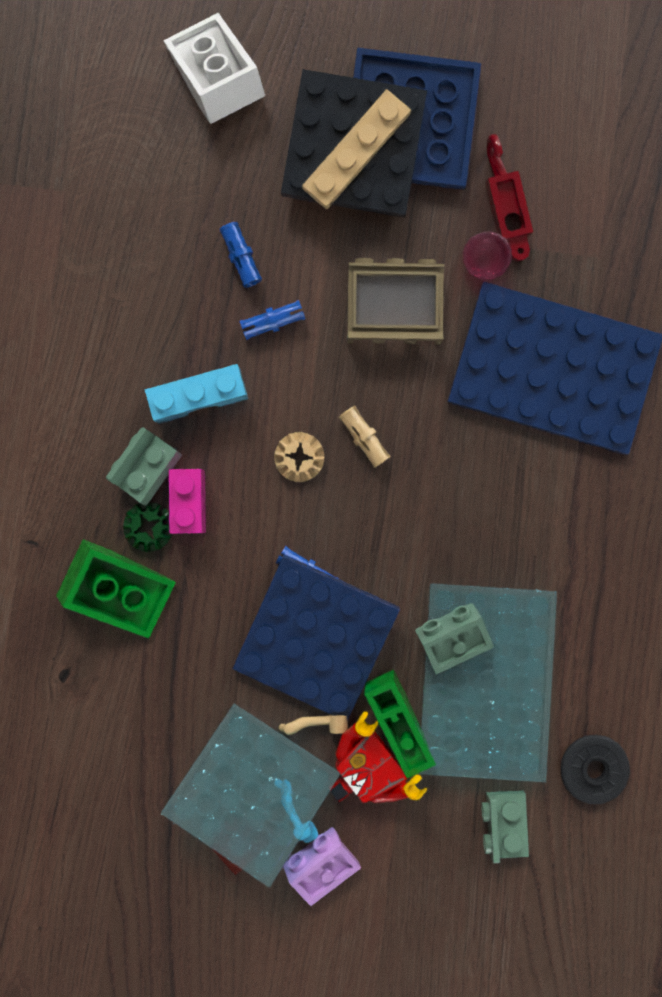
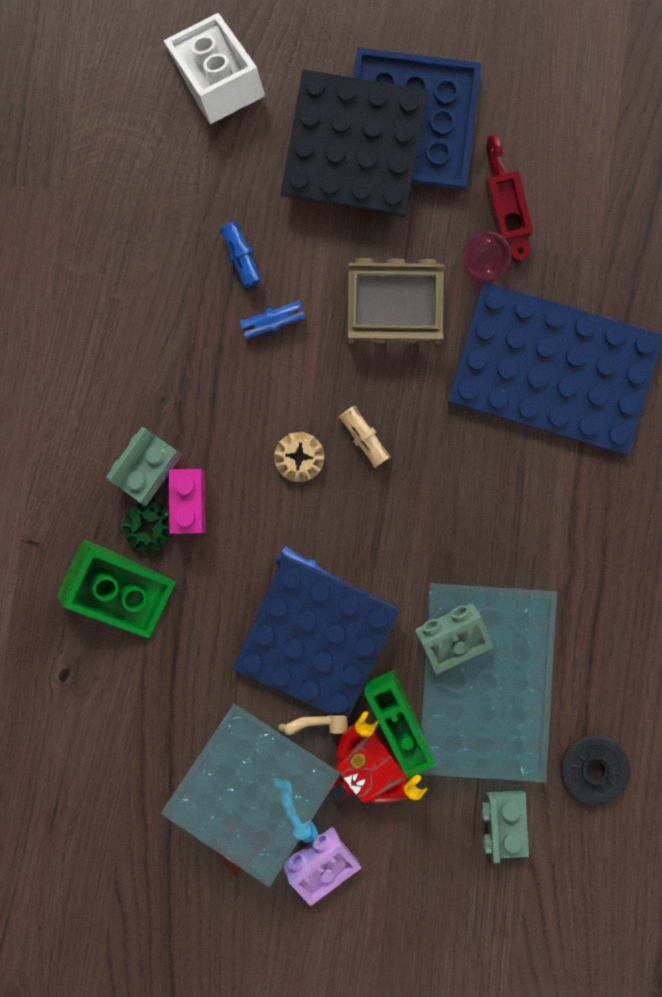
(196, 392): medium azure arch -> none
(356, 149): tan plate -> none

